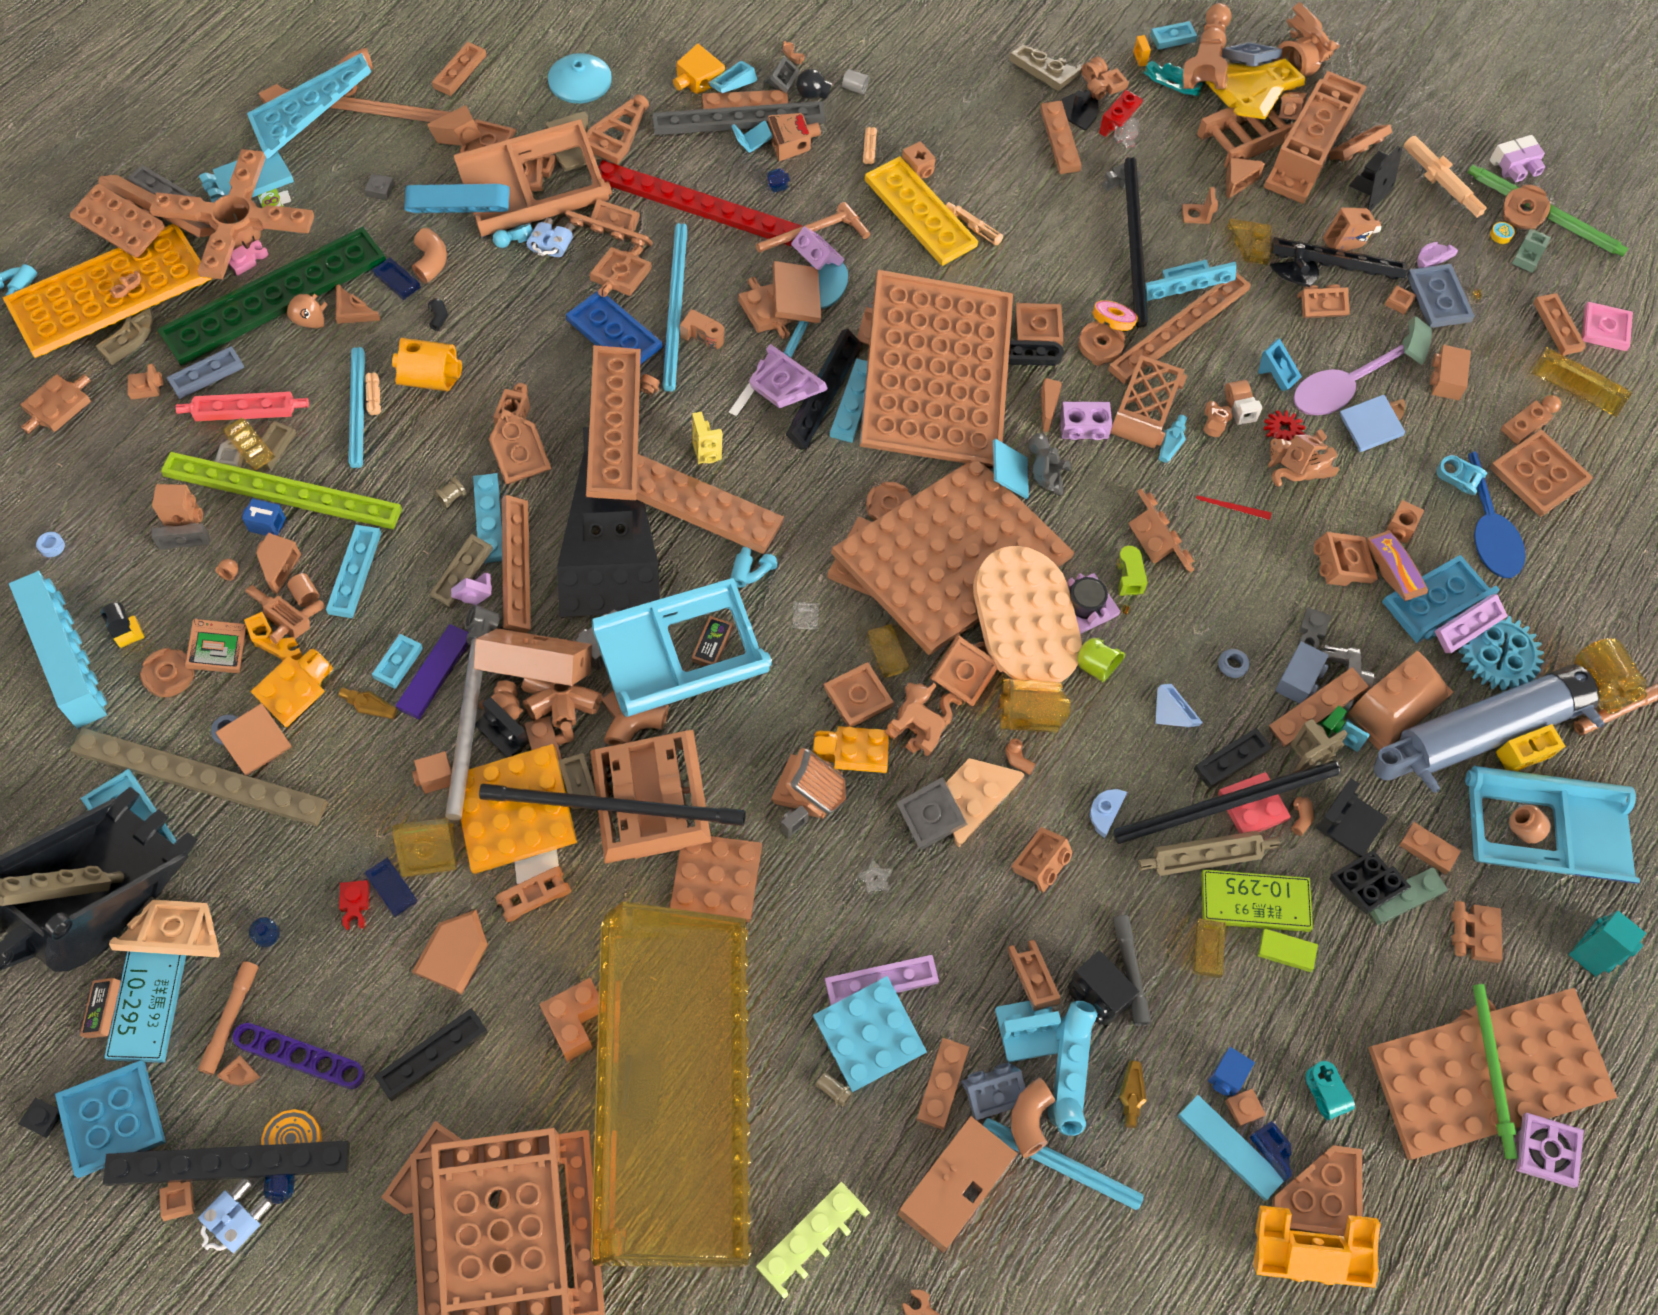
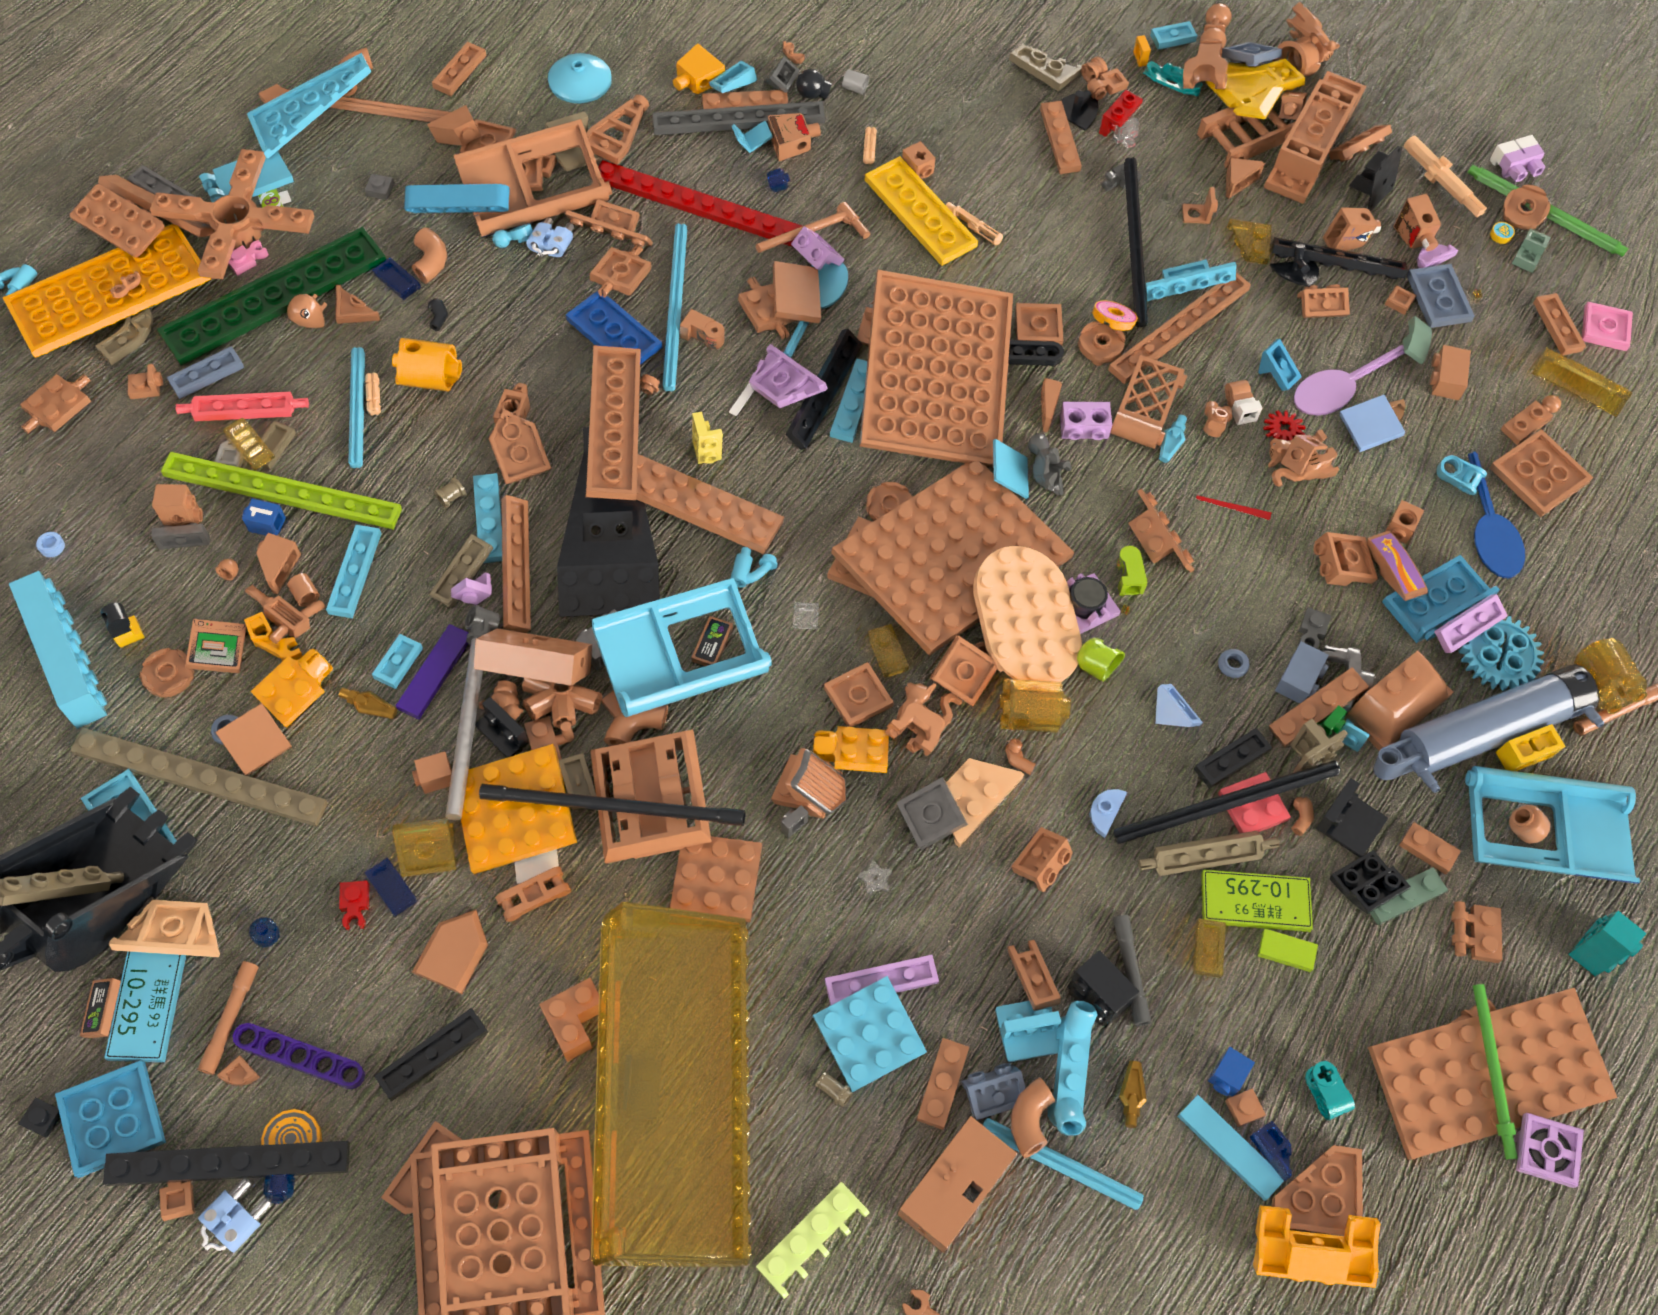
(1418, 223): none -> nougat torso

